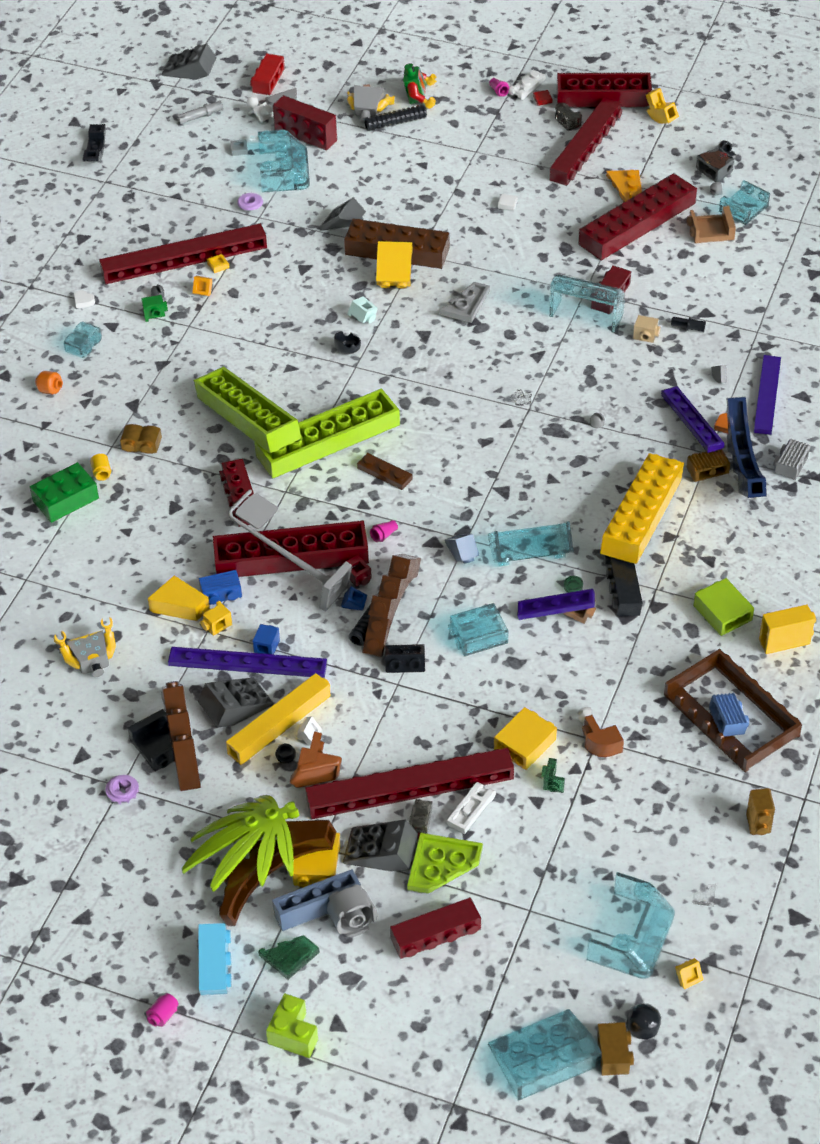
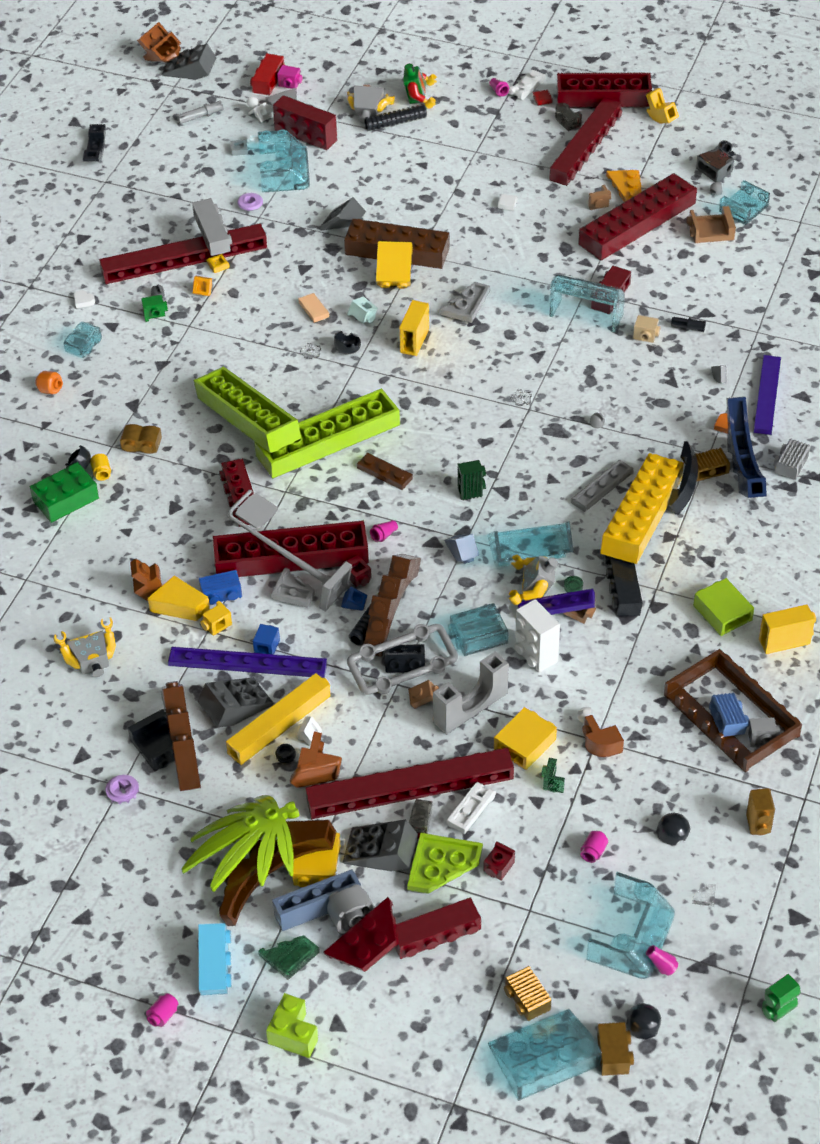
(81, 456): none -> black hair
(145, 578): none -> dark orange brick
(159, 44): none -> dark orange piece
(211, 226): none -> light grey brick
(289, 77): none -> dark pink brick
(293, 590): none -> light grey wing
(310, 351): none -> clear plant
(313, 307): none -> light nougat tile
(367, 939): none -> dark red wing
(384, 684): none -> light grey bar
(414, 328): none -> yellow brick
(422, 693): none -> medium nougat bracket
(452, 710): none -> light grey arch
(471, 479): none -> dark green brick
(499, 861): none -> dark red brick
(527, 993): none -> pearl gold brick
(537, 577): none -> torso
(537, 635): none -> white brick
(594, 846): none -> dark pink brick
(599, 199): none -> medium nougat bracket
(602, 485): none -> light grey tile
(662, 960): none -> dark pink cone
(673, 828): none -> black hair
(681, 496): none -> black slope
(689, 973): yellow tile -> none
(692, 419): dark purple tile -> none
(762, 730): none -> light grey brick
(781, 998): none -> green brick

